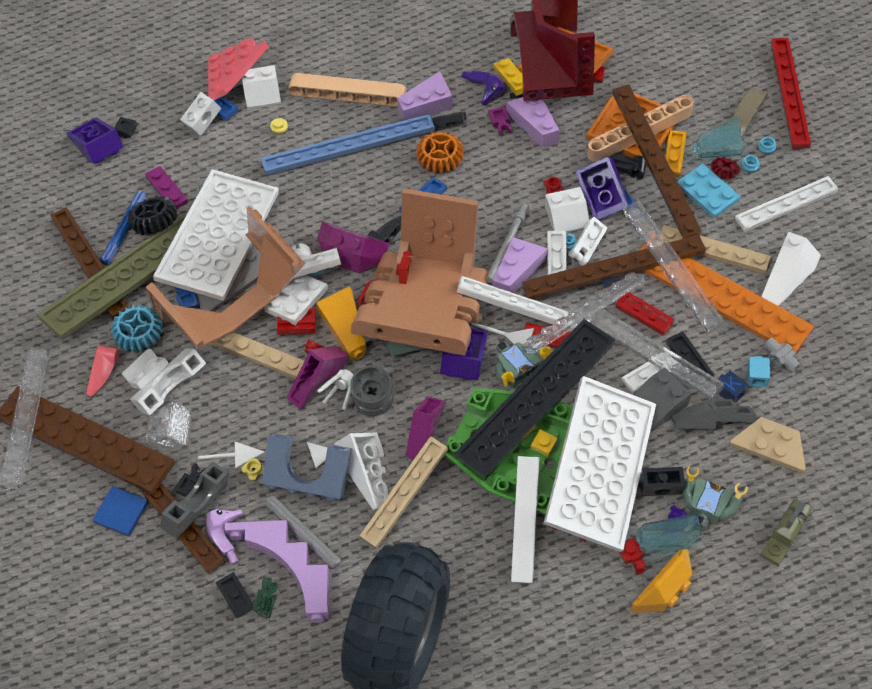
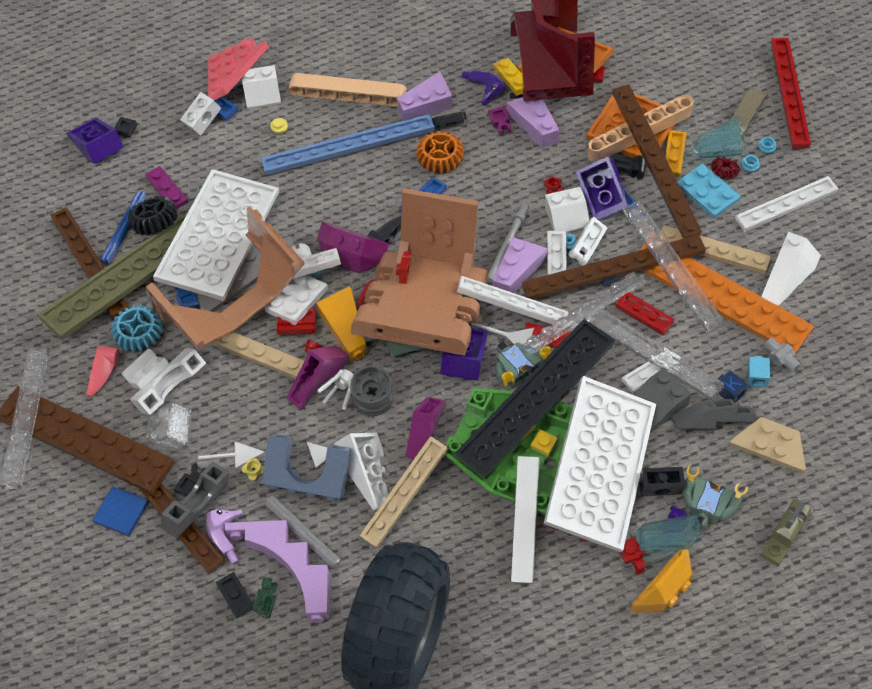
(684, 348): black plate -> none

